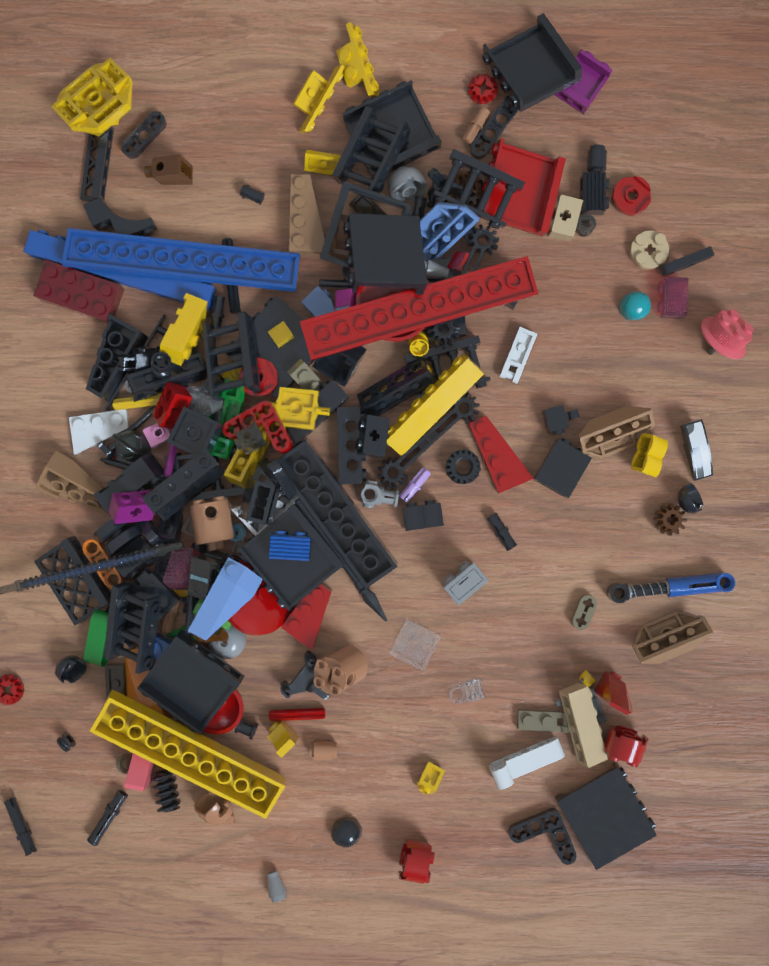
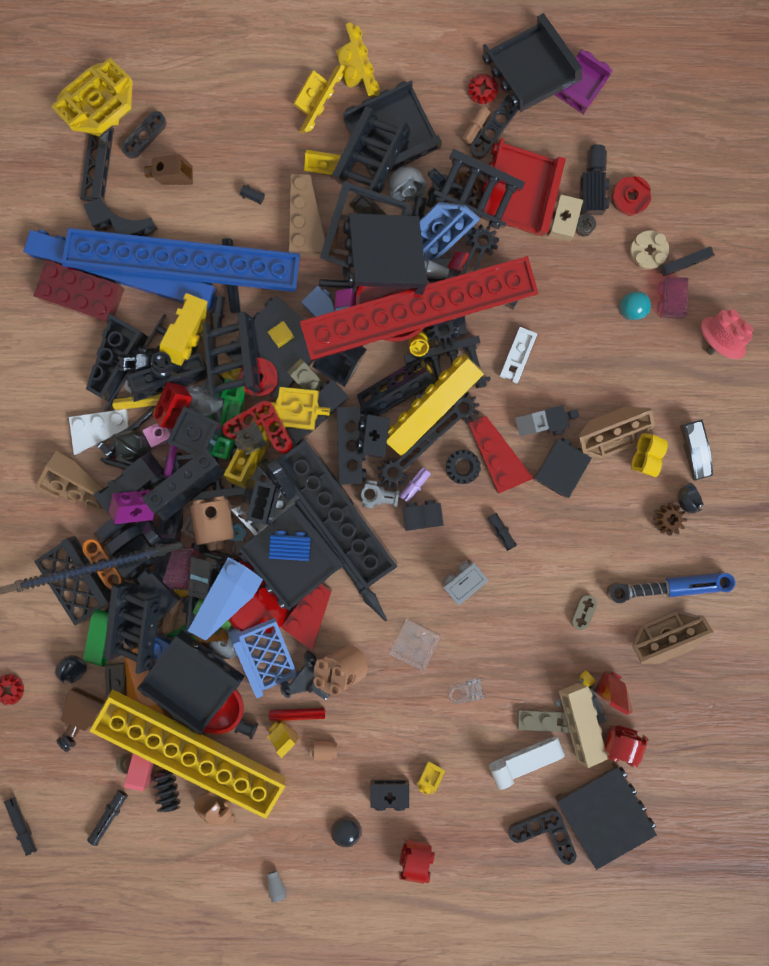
(80, 710): none -> reddish brown torso
(247, 659): none -> medium blue fence
(379, 794): none -> black brick
(532, 423): none -> light grey brick

